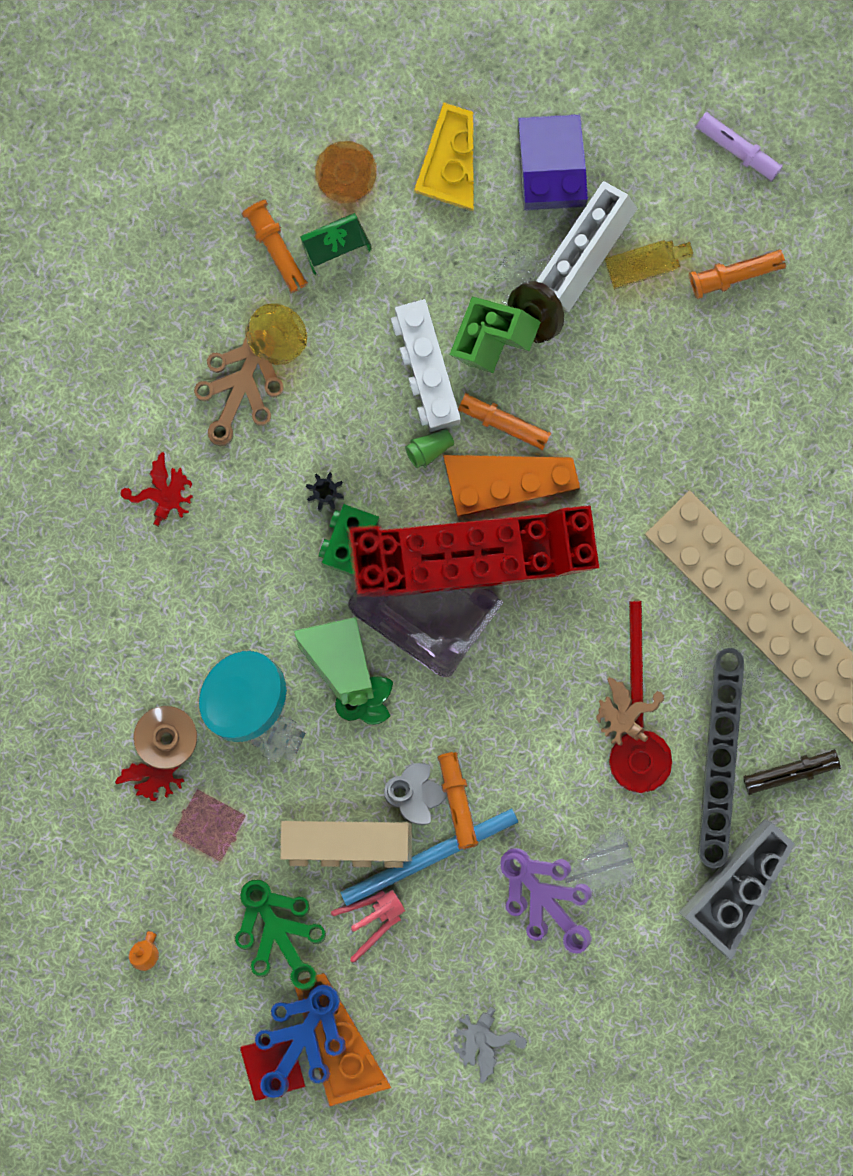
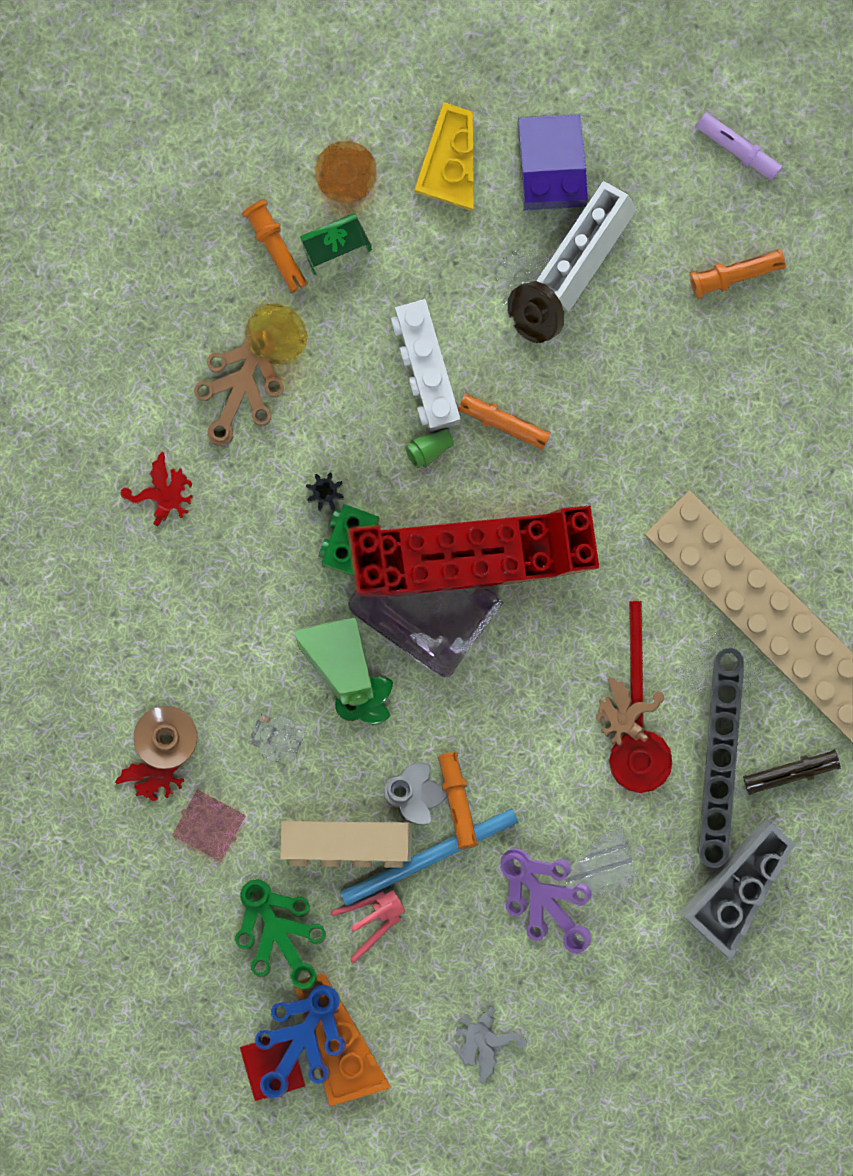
(144, 953): orange piece -> none
(242, 696): teal piece -> none
(486, 331): bright green brick -> none
(501, 481): orange wing -> none
(646, 262): clear yellow hinge -> none

